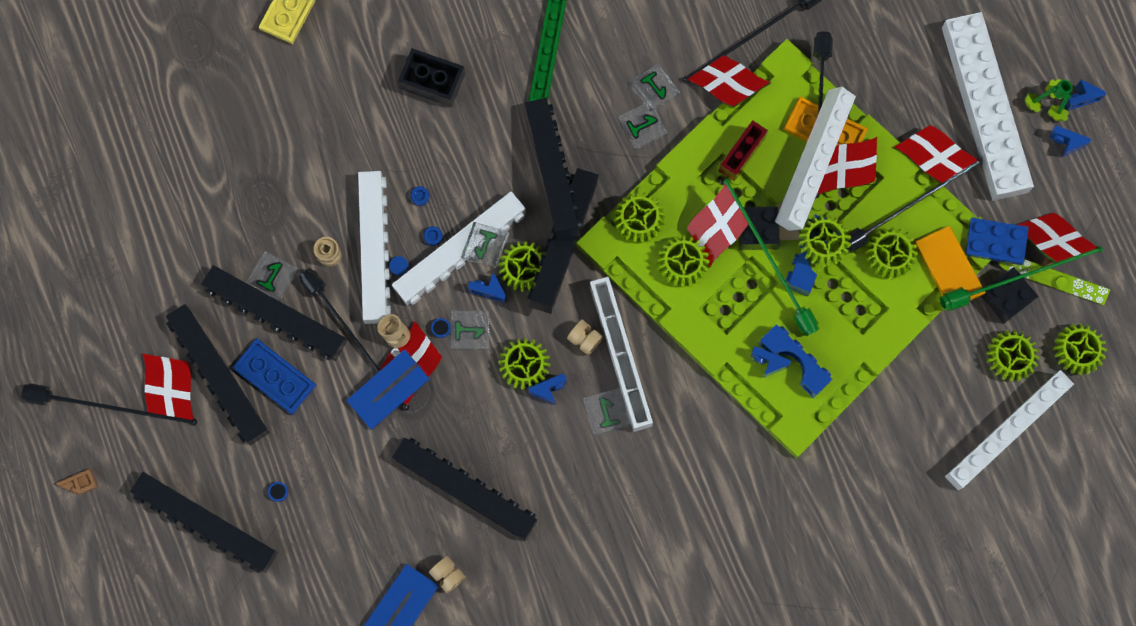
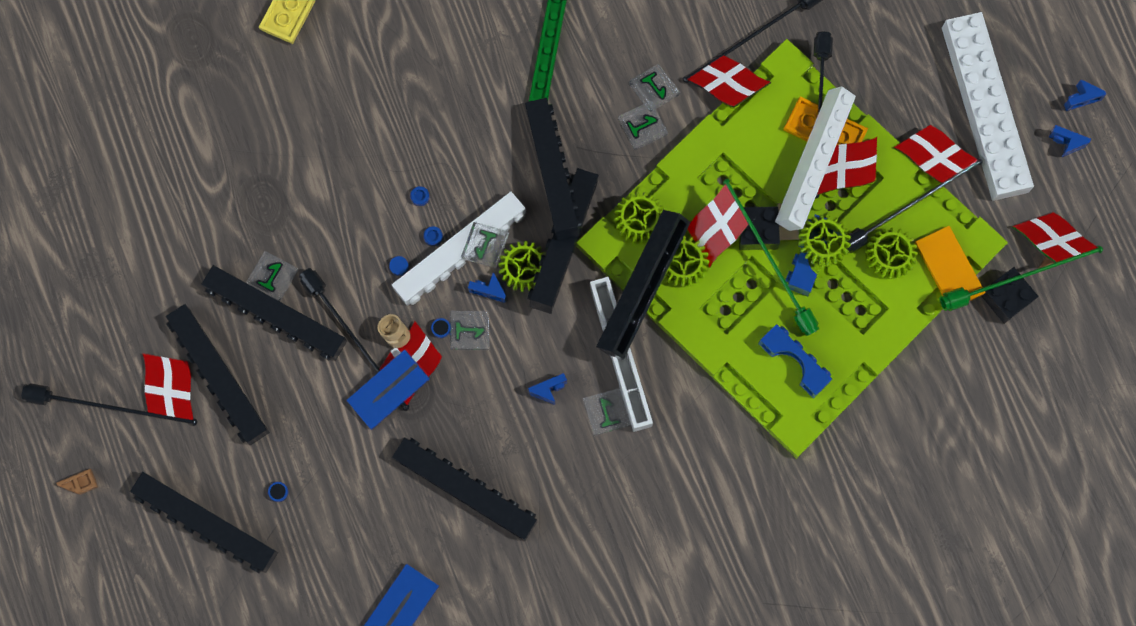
(274, 376): blue tile -> none
(327, 251): tan wheel -> none
(373, 246): white brick -> none
(431, 77): black brick -> none
(447, 574): tan wheel -> none
(520, 347): lime gear -> none
(585, 337): tan wheel -> none
(643, 284): none -> black brick
(743, 150): dark red brick -> none
(775, 362): blue slope -> none
(996, 241): blue plate -> none
(997, 351): lime gear -> none
(1009, 430): white brick -> none
(1056, 89): plant -> none
(1062, 281): lime piece -> none
(1095, 352): lime gear -> none

